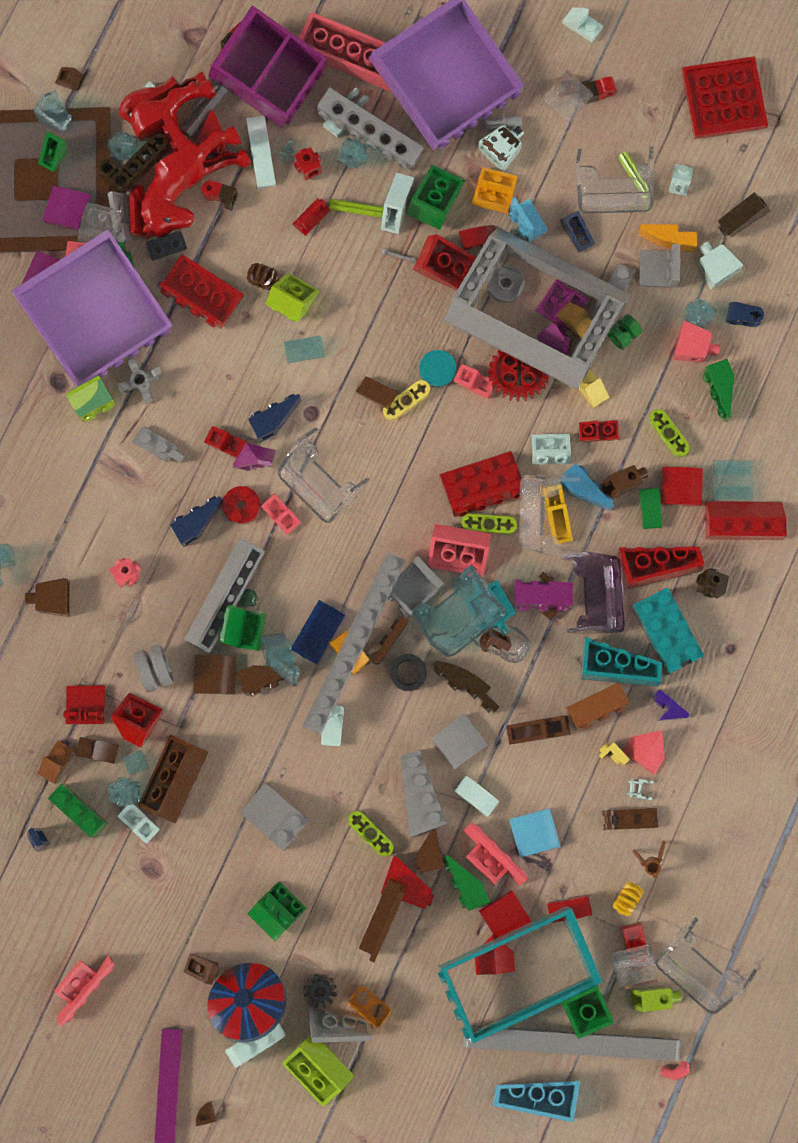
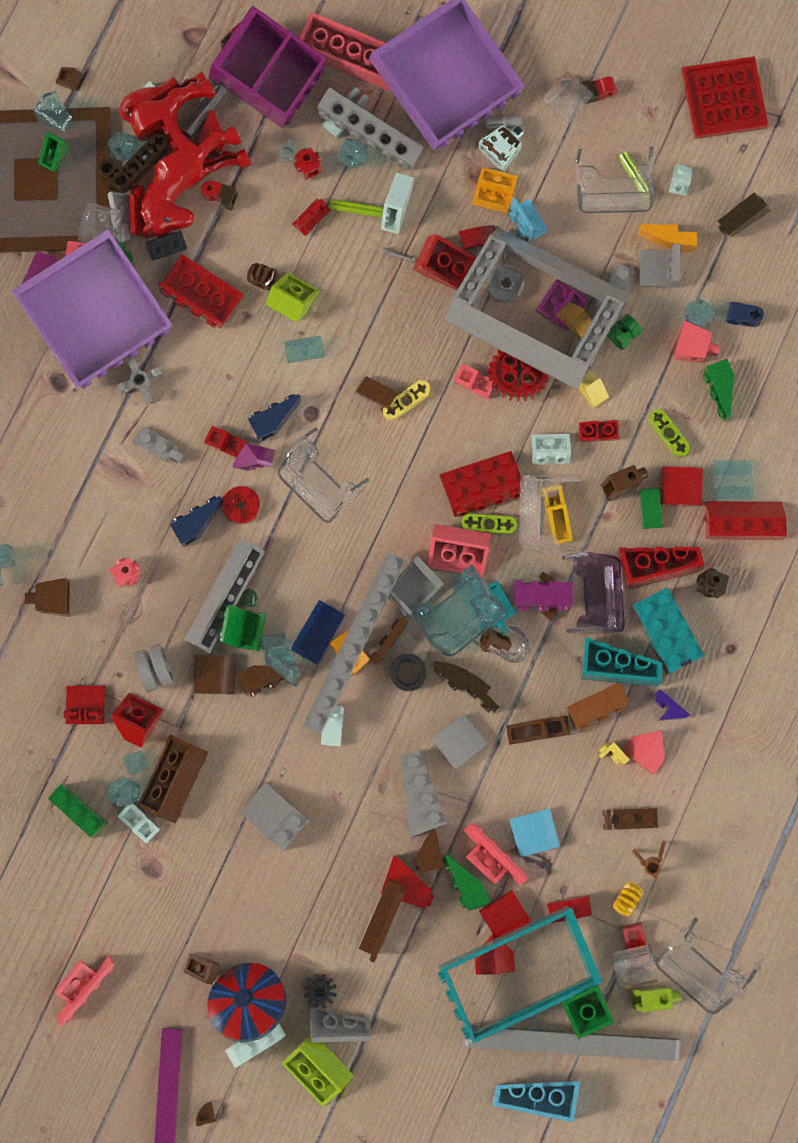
(37, 839): dark blue slope -> none
(55, 762): dark orange slope -> none
(65, 207): magenta slope -> none
(90, 399): lime slope -> none
(97, 750): reddish brown slope -> none
(261, 152): light aqua slope -> none
(276, 910): green slope -> none
(280, 514): coral slope -> none
(377, 1022): light orange piece -> none
(385, 840): lime beam -> none
(435, 197): green slope -> none
(437, 368): teal tile -> none
(477, 796): light aqua slope -> none
(555, 337): magenta slope -> none
(568, 228): dark blue slope -> none
(582, 24): light aqua slope -> none
(586, 489): dark azure slope -> none
(639, 795): light aqua piece -> none
(677, 1073): coral arm -> none
(717, 264): light aqua torso -> none

